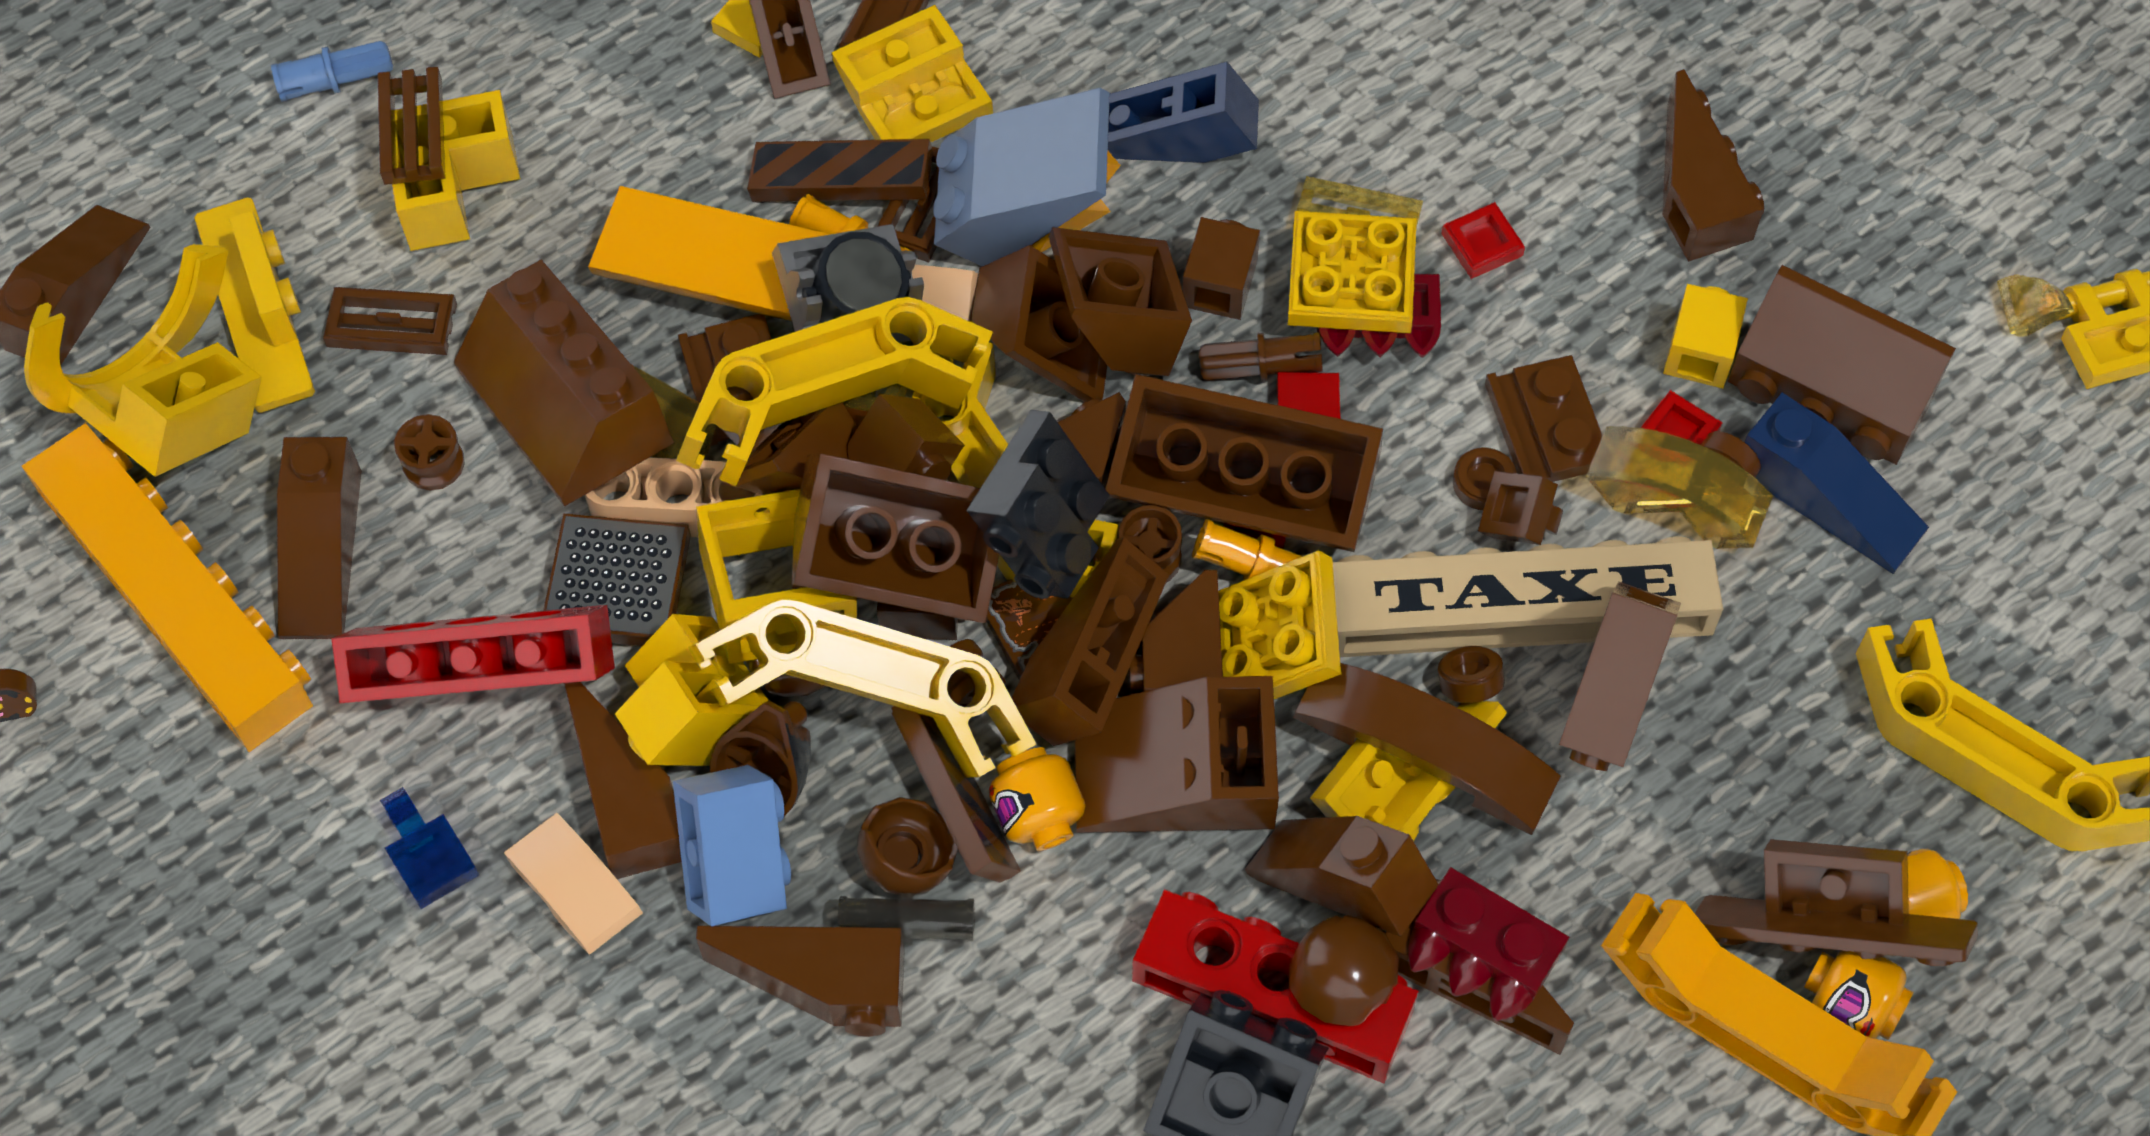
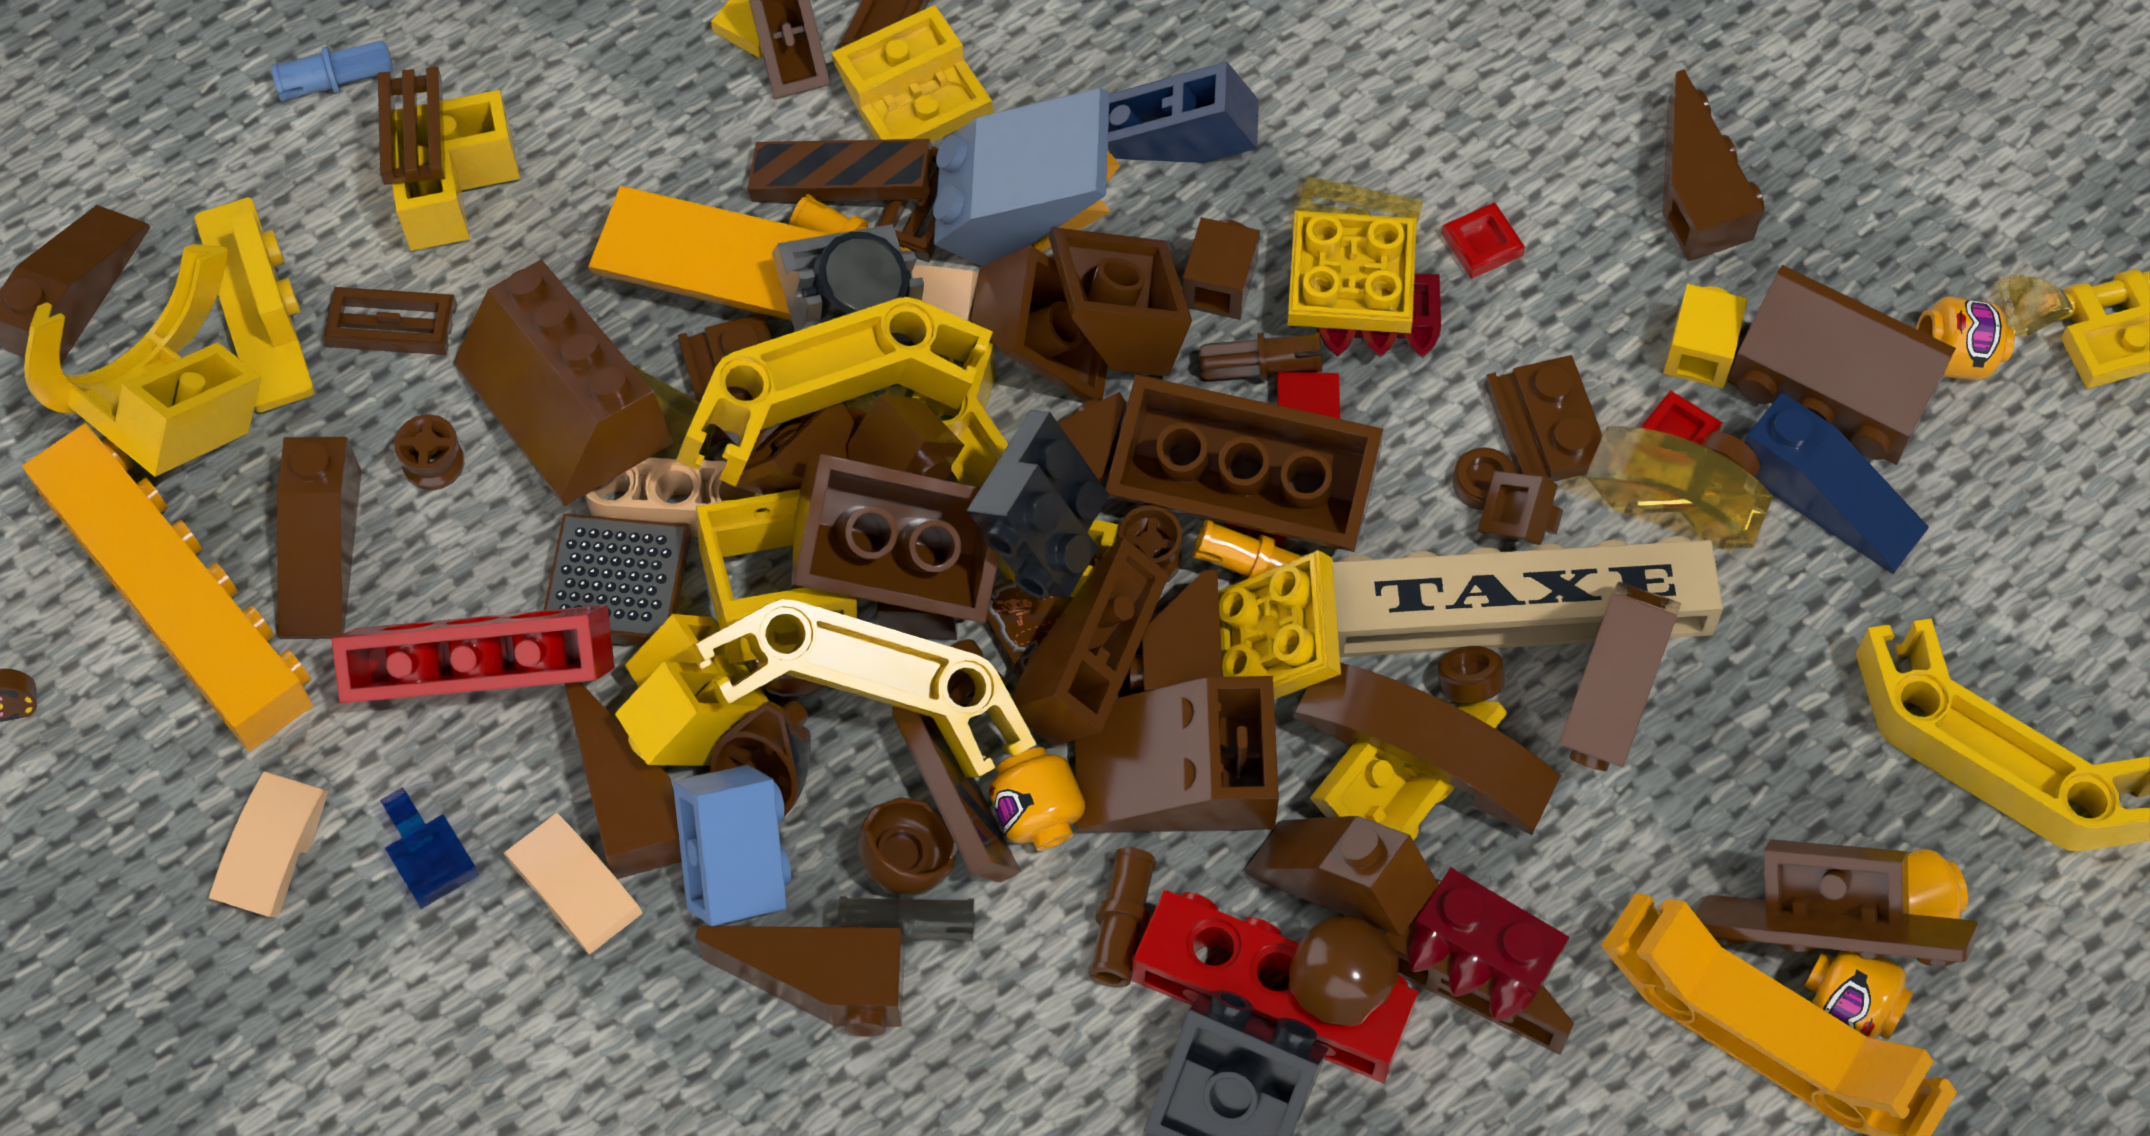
(267, 842): none -> light nougat slope
(1122, 917): none -> reddish brown pin
(1976, 332): none -> light orange head

